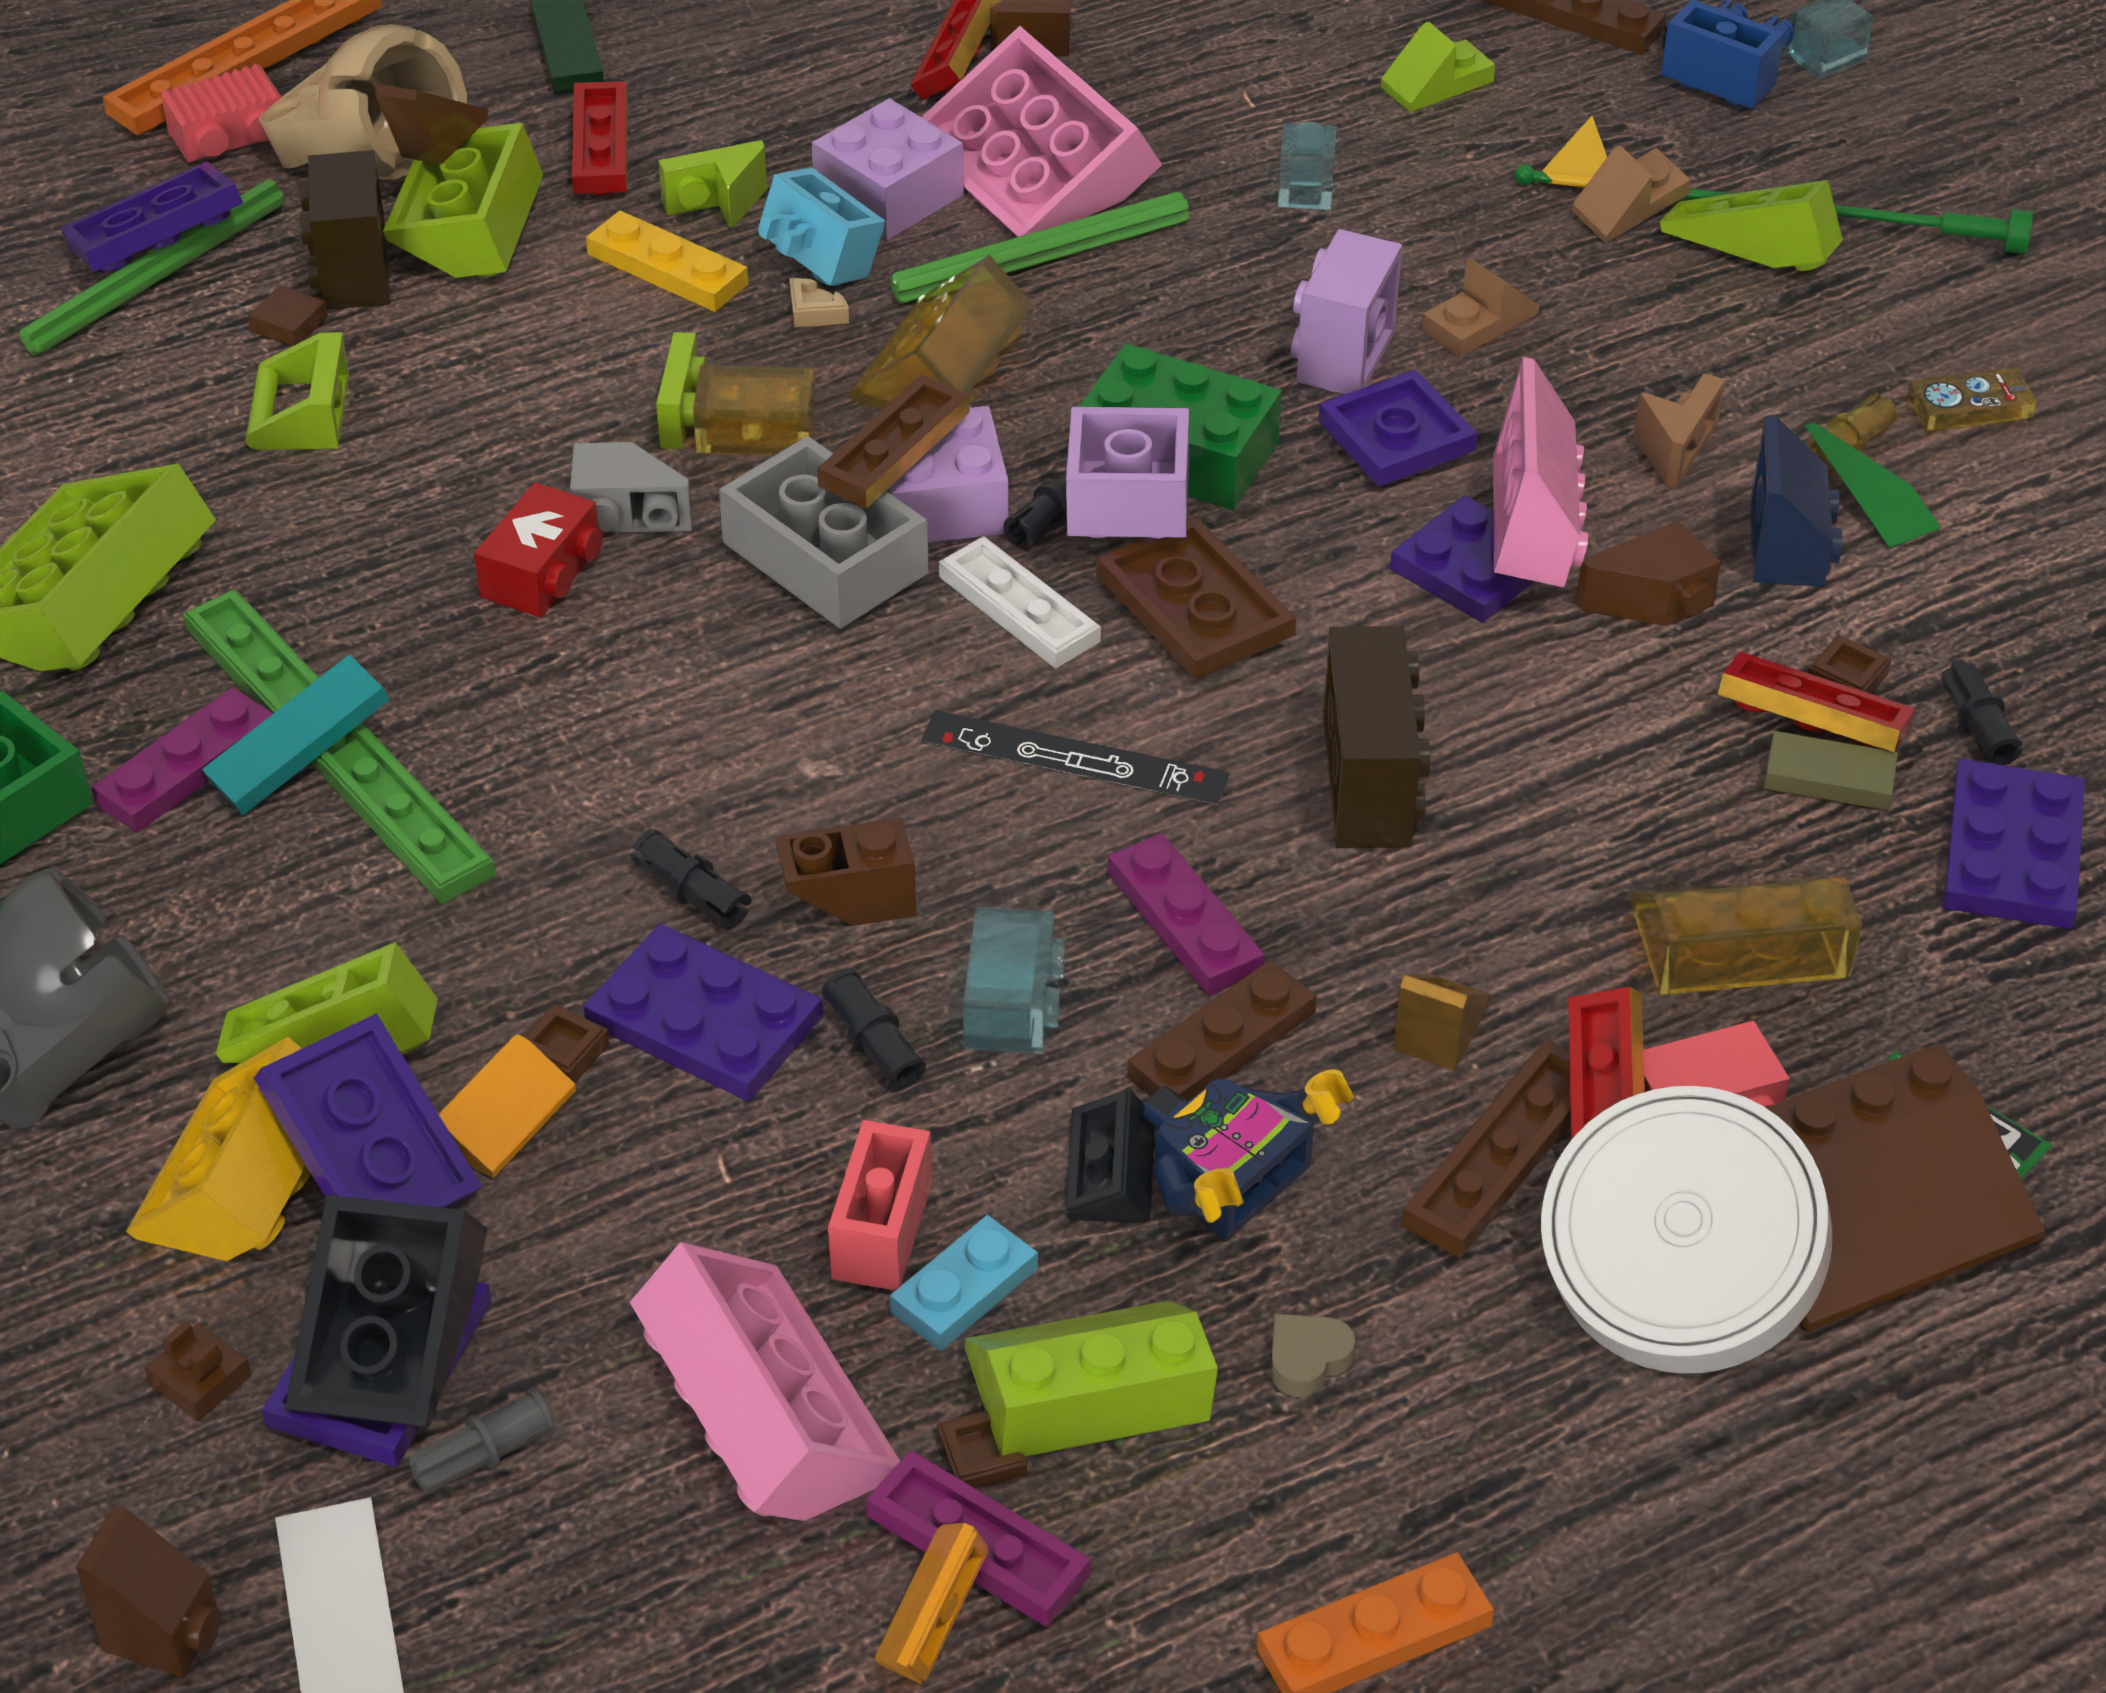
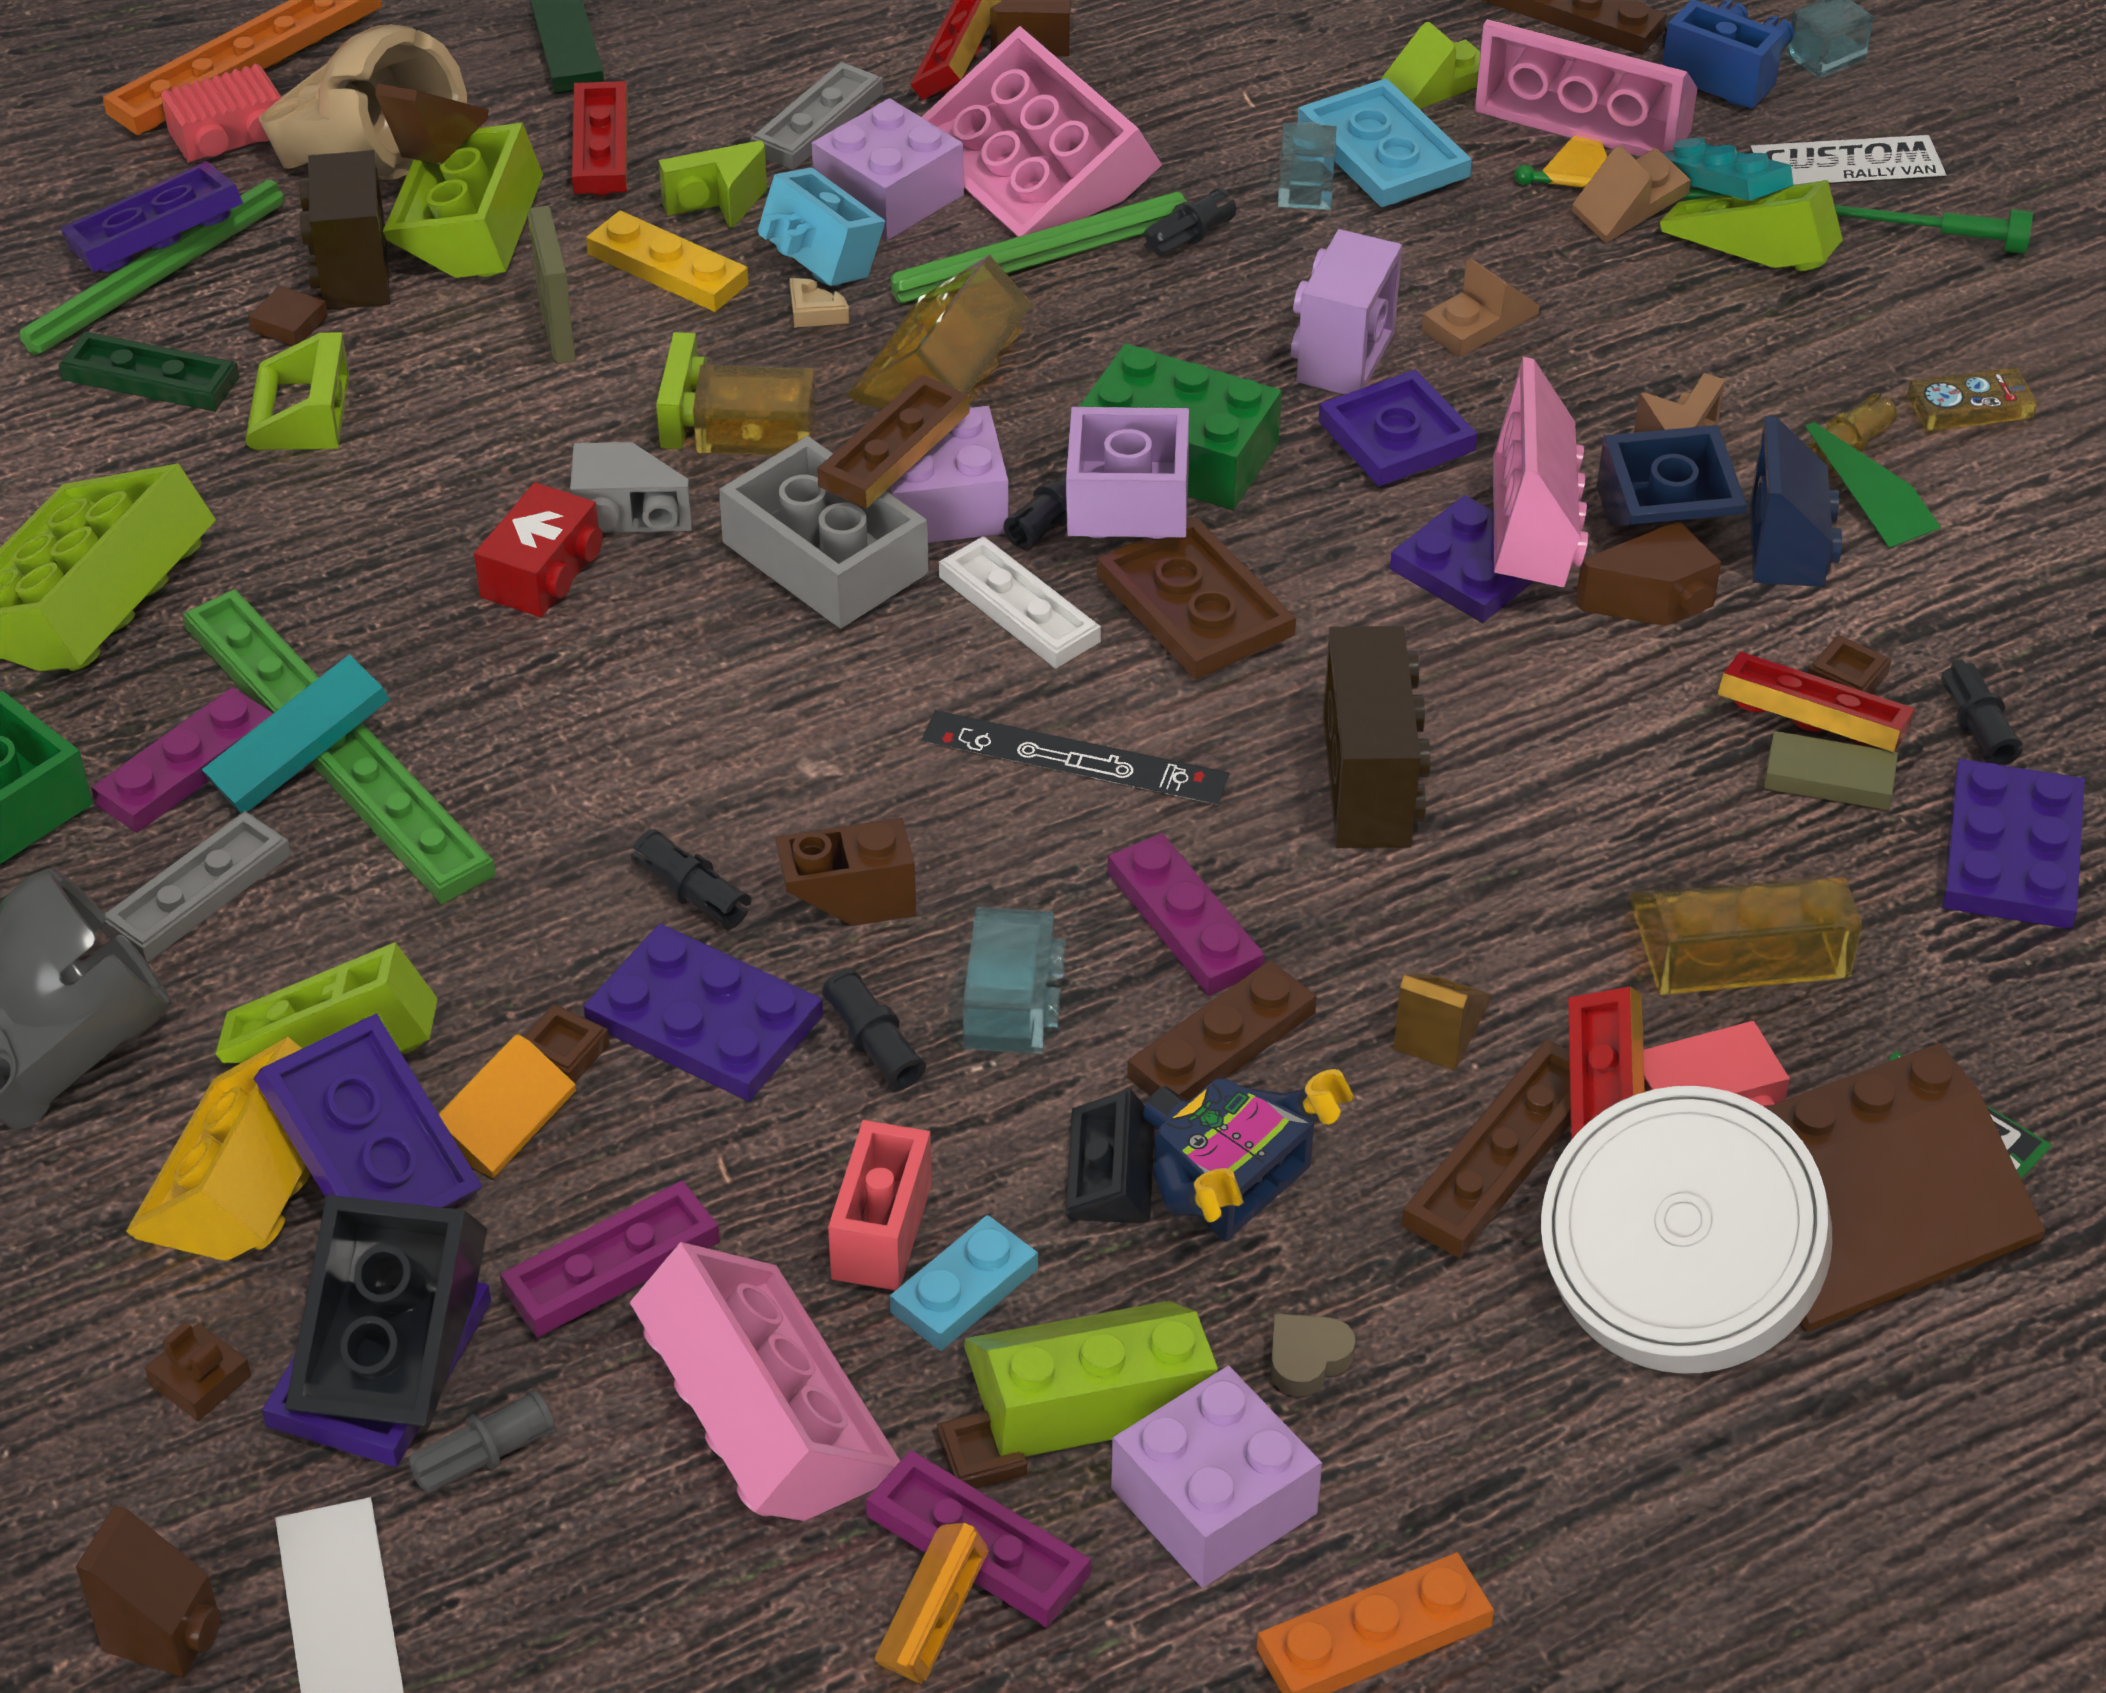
(149, 371): none -> dark green tile
(197, 885): none -> light grey tile
(551, 284): none -> olive tile
(606, 1258): none -> magenta plate
(819, 110): none -> light grey tile
(1189, 222): none -> black axle
(1215, 1476): none -> lavender brick
(1388, 142): none -> medium azure plate
(1582, 90): none -> bright pink slope
(1667, 476): none -> dark blue slope
(1729, 171): none -> teal plate
(1857, 159): none -> white sticker

